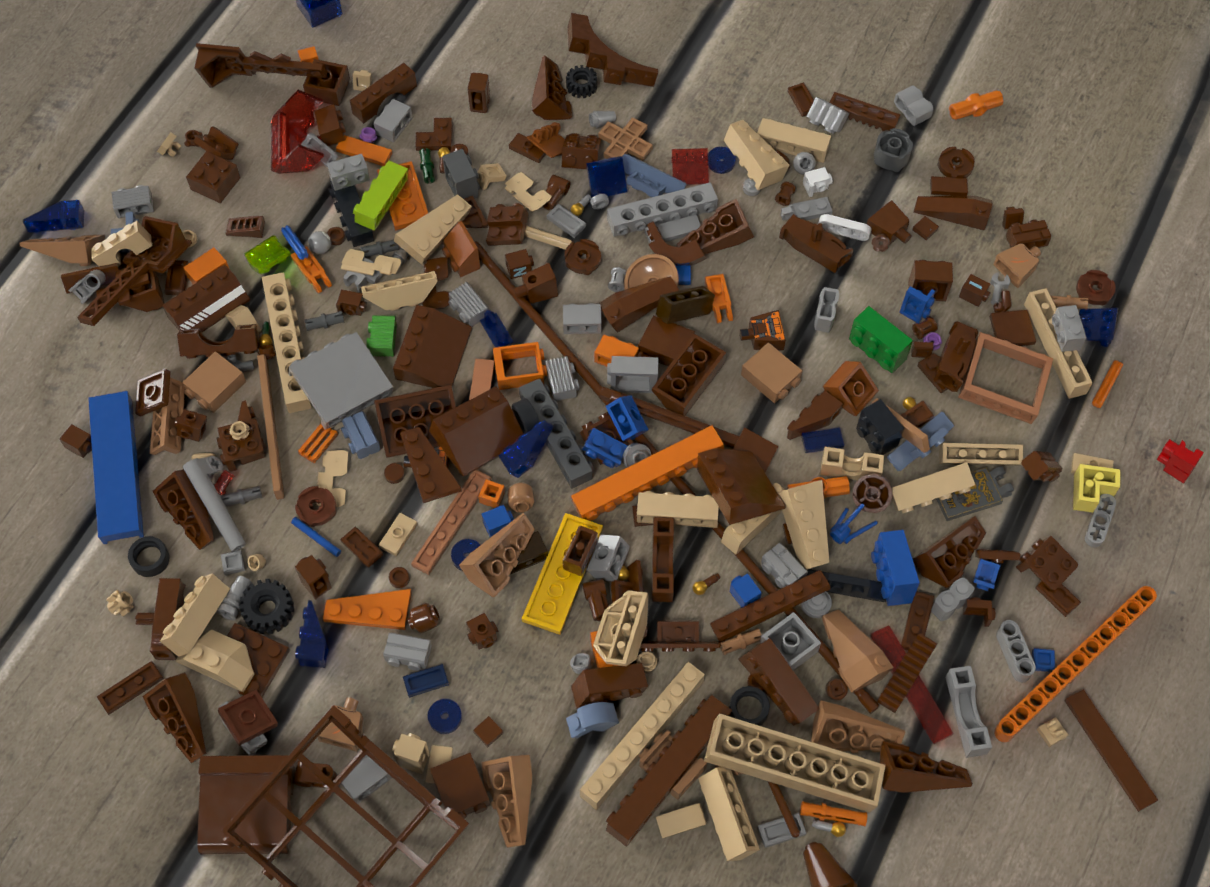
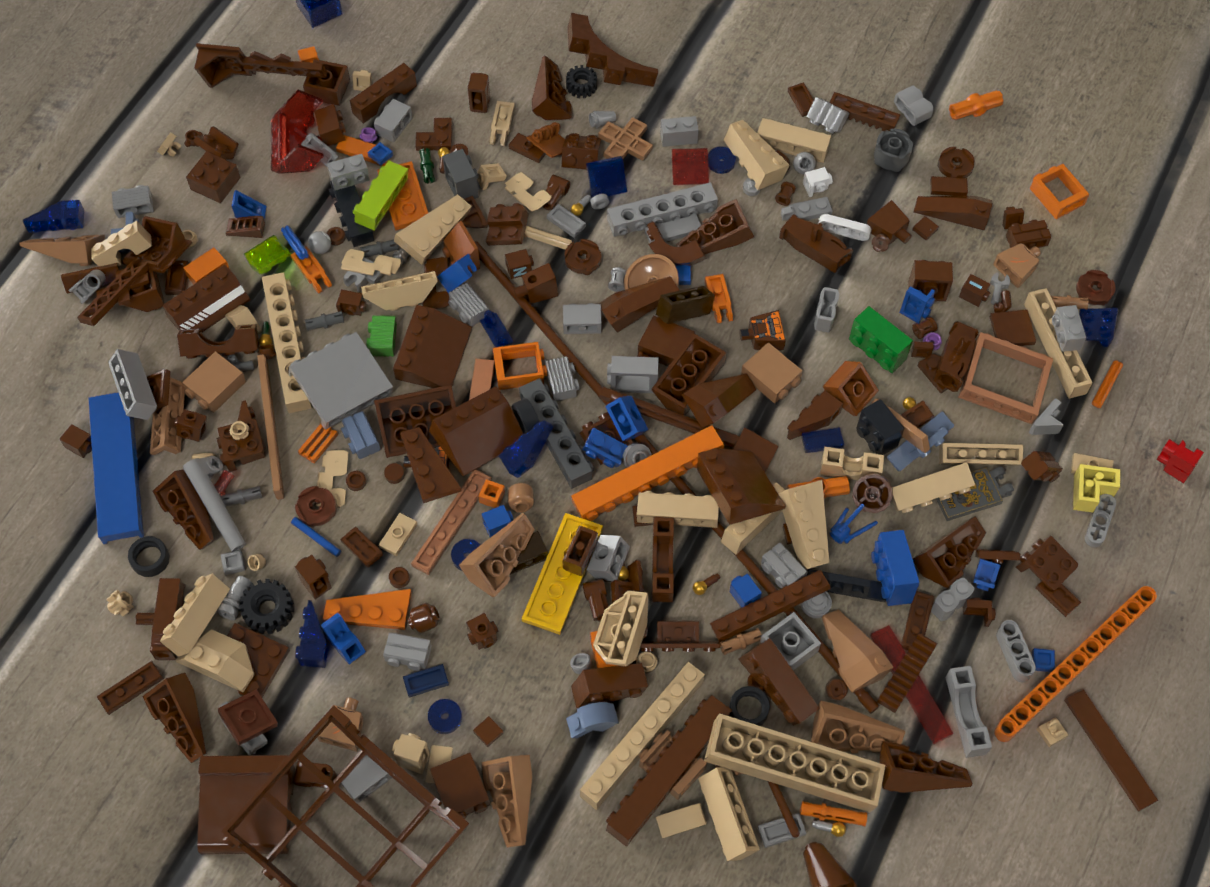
(132, 384): none -> light grey brick
(246, 206): none -> blue slope
(342, 638): none -> blue brick
(356, 480): none -> reddish brown tile
(380, 153): none -> blue tile
(457, 273): none -> blue hinge
(502, 121): none -> tan hinge
(611, 346): orange brick -> none
(648, 178): sand blue bracket -> none
(679, 131): none -> light grey brick
(717, 398): none -> reddish brown wedge
(1046, 197): none -> orange window
(1047, 420): none -> light grey slope

